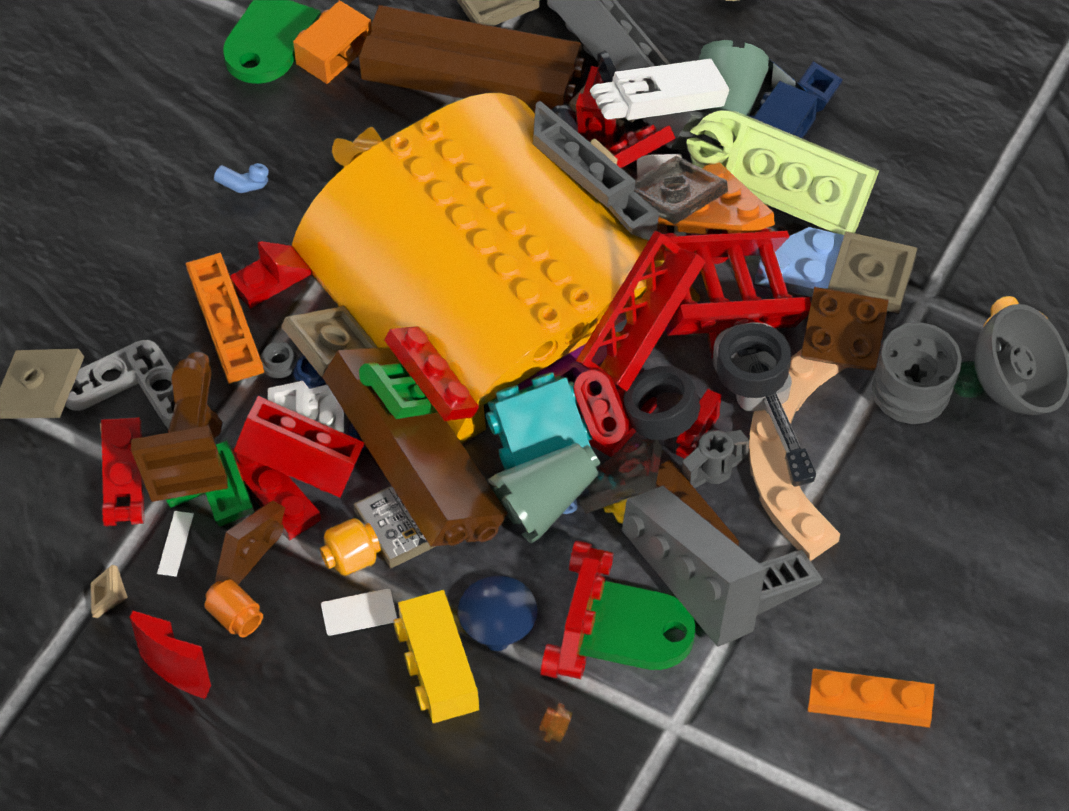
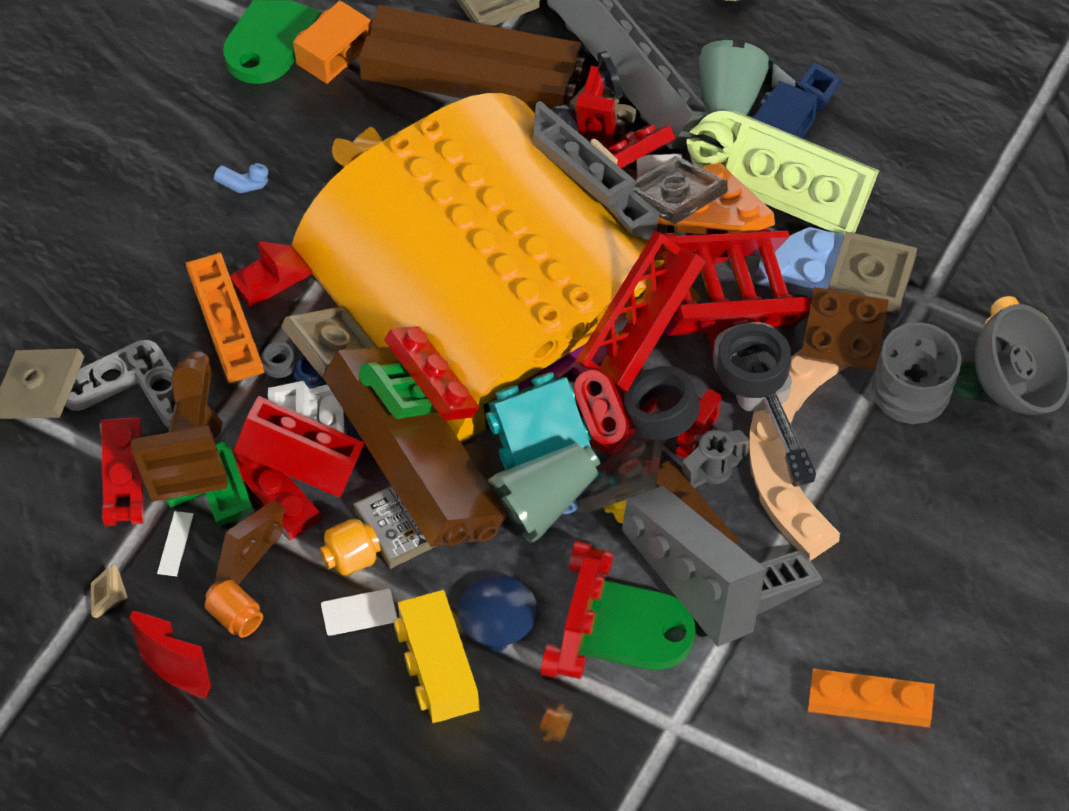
(661, 90): white hinge -> none

